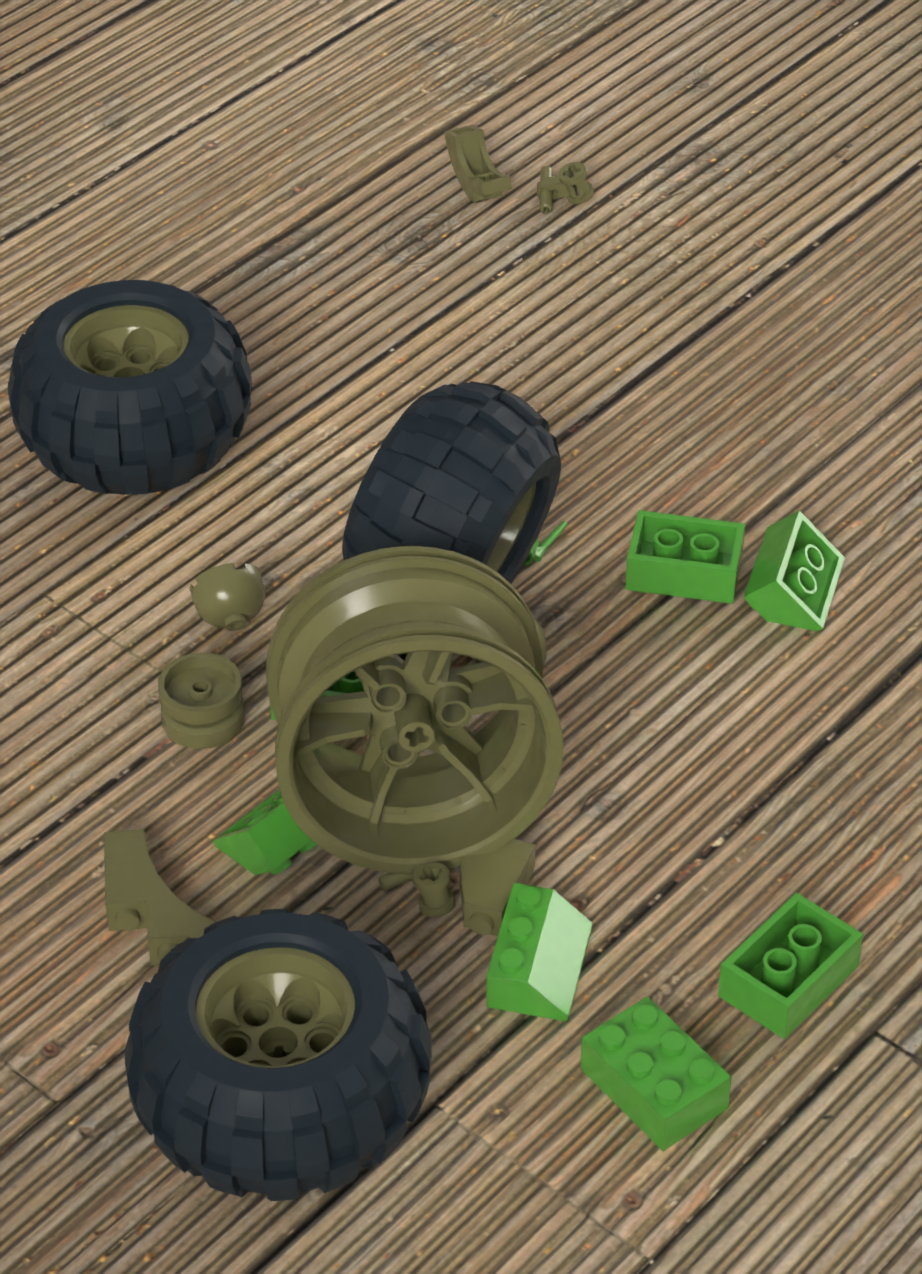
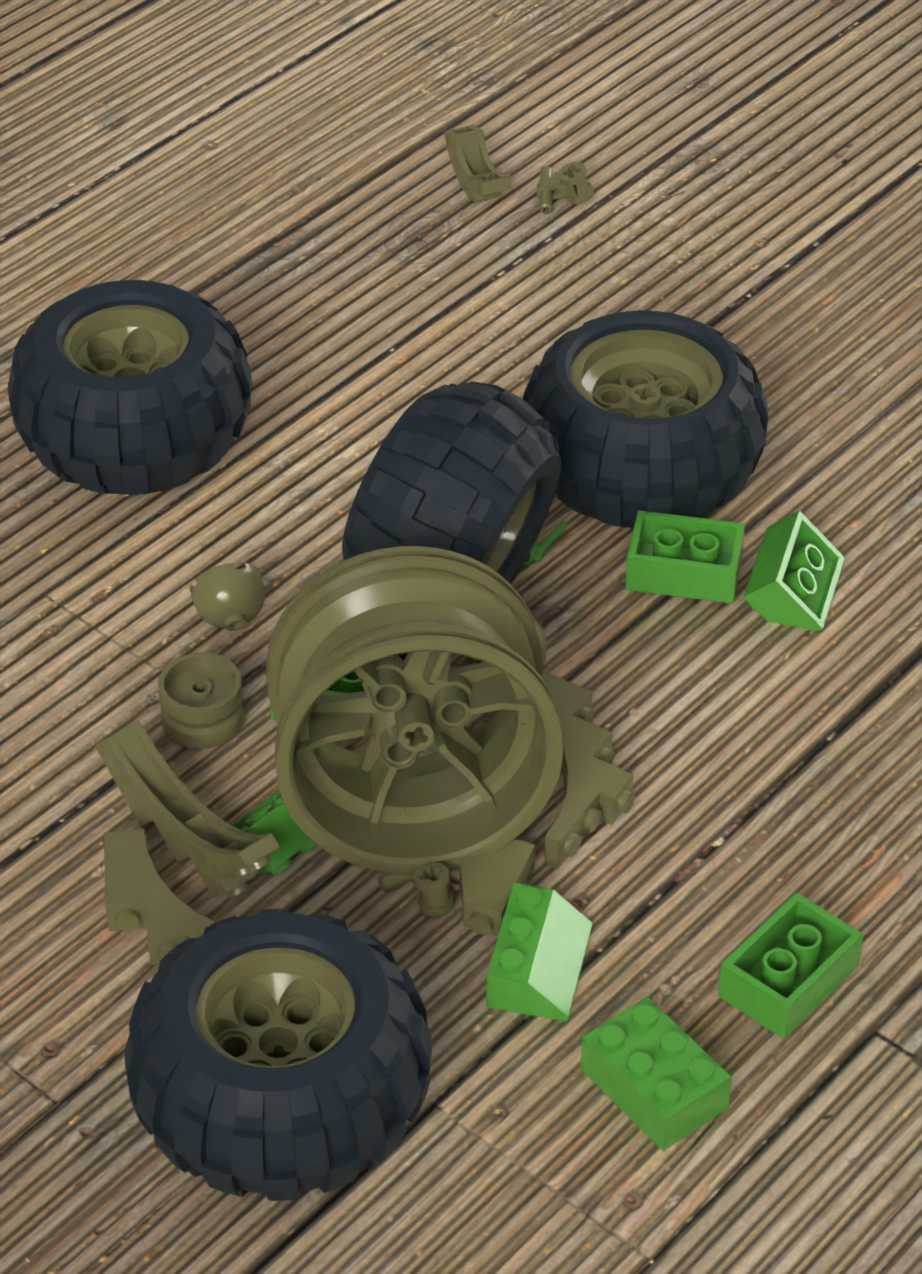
(156, 794): none -> olive arch
(591, 783): none -> olive arch
(649, 416): none -> black wheel

